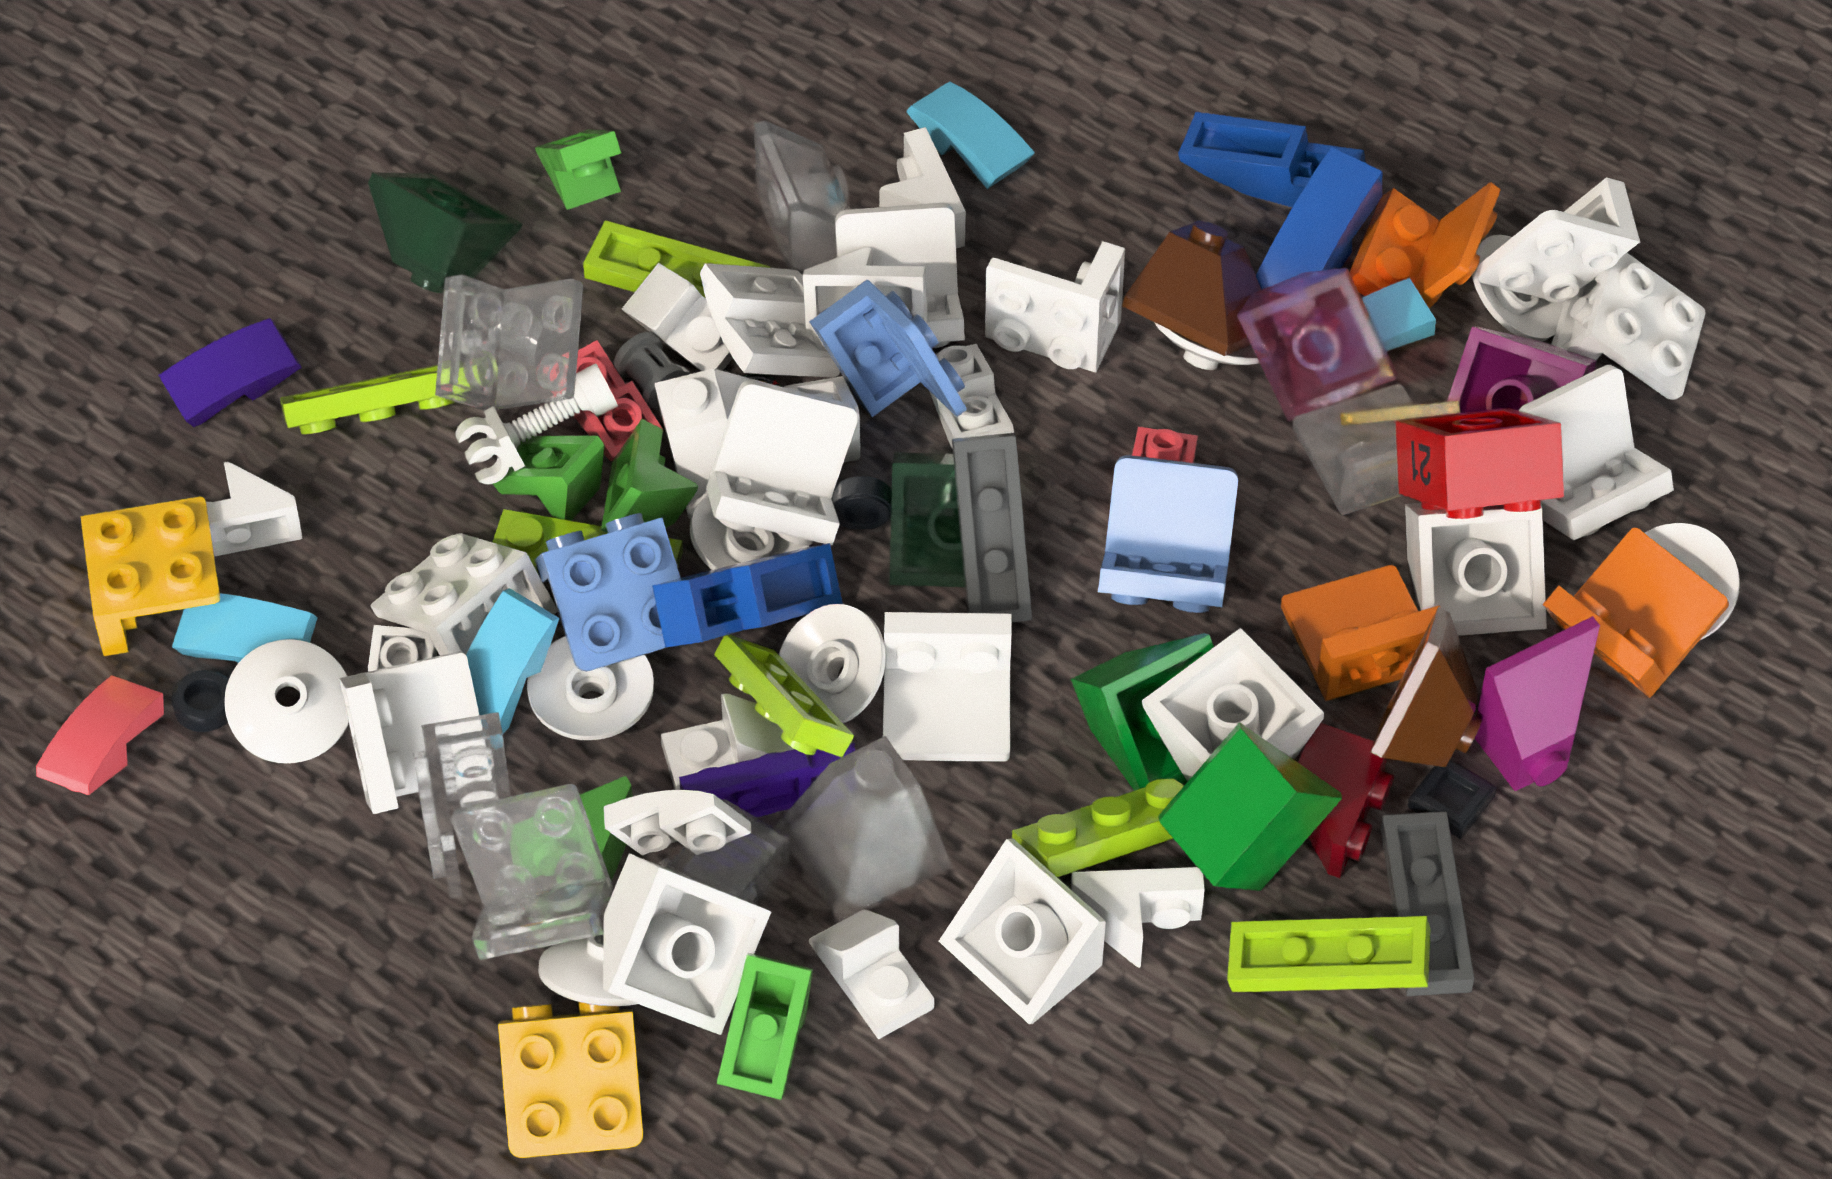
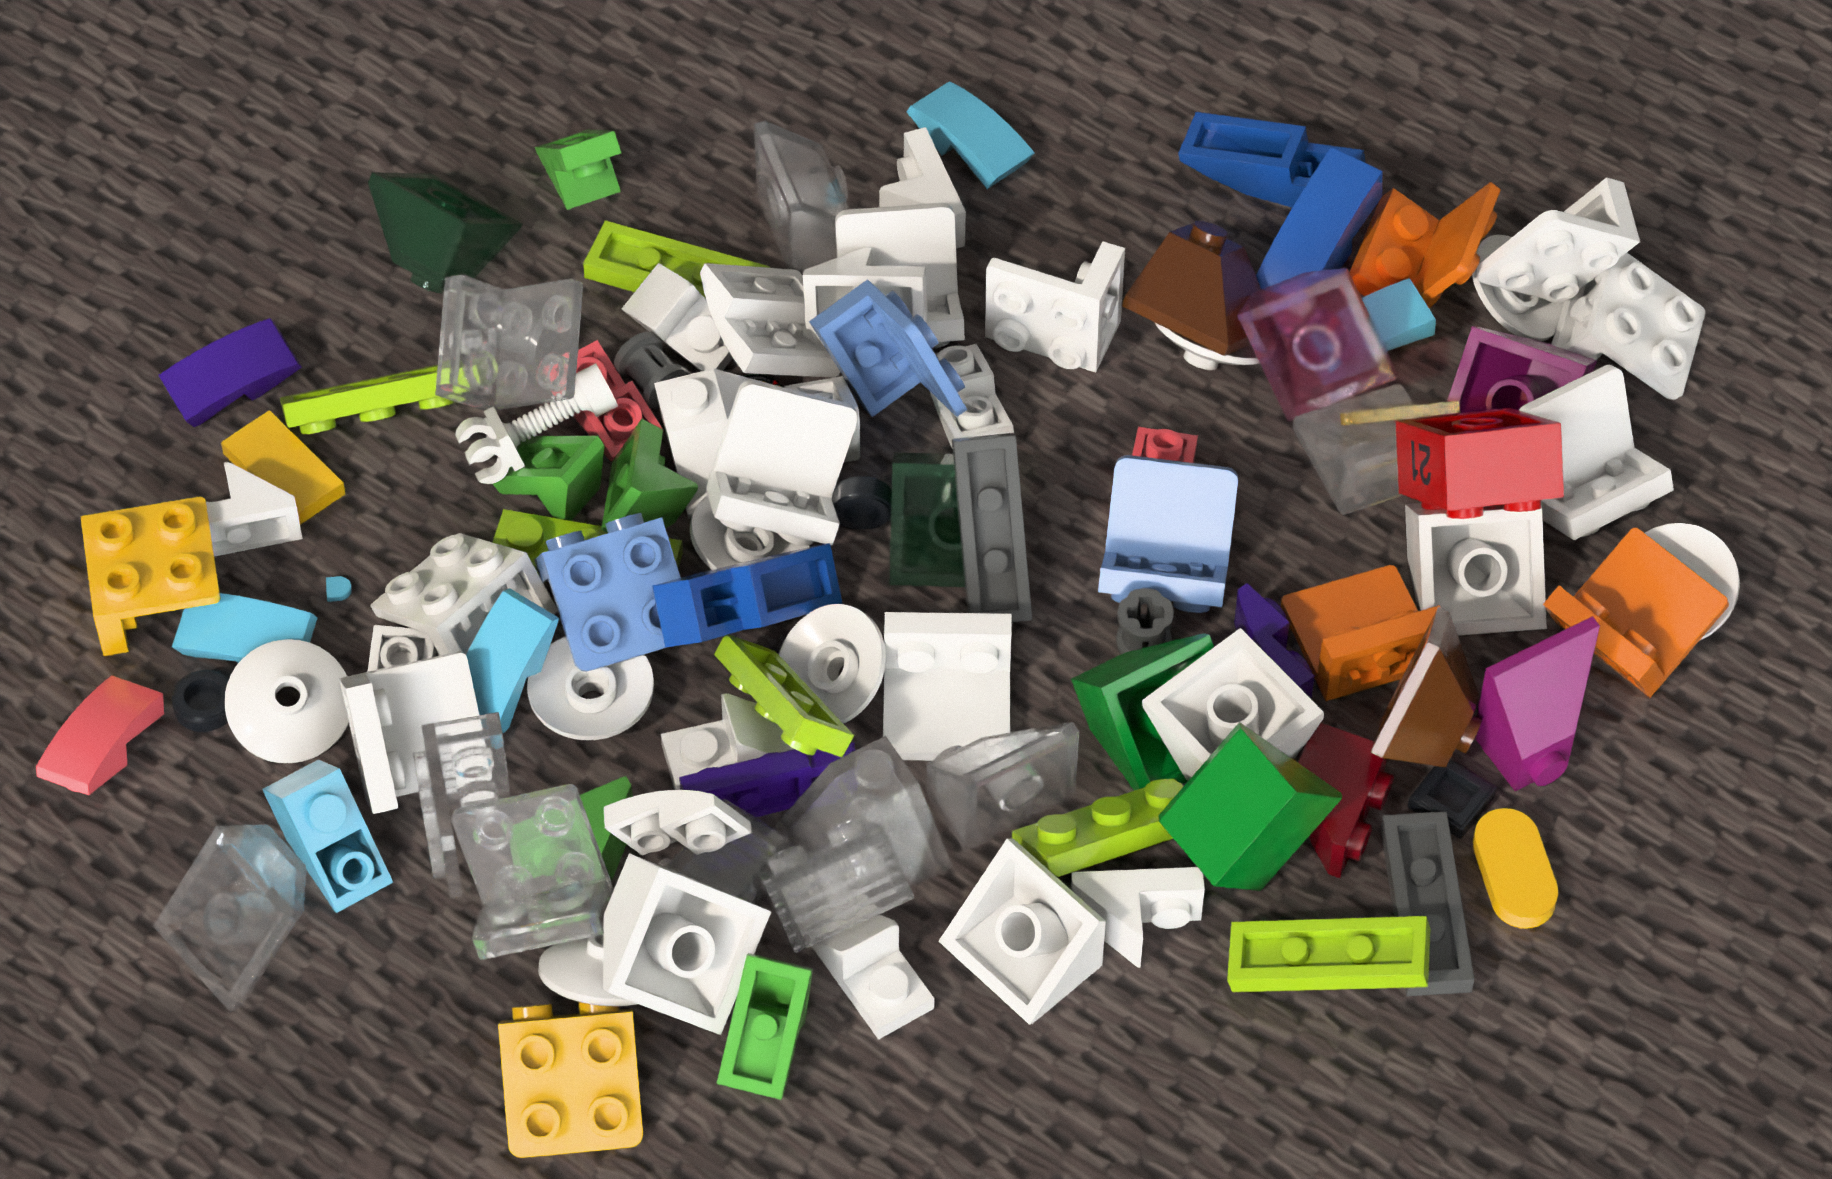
(235, 909): none -> clear slope
(283, 460): none -> yellow tile
(328, 833): none -> medium azure slope
(337, 588): none -> medium azure piece
(835, 883): none -> clear brick
(1003, 781): none -> clear slope
(1158, 619): none -> dark grey bush
(1269, 628): none -> dark purple slope
(1515, 868): none -> yellow tile

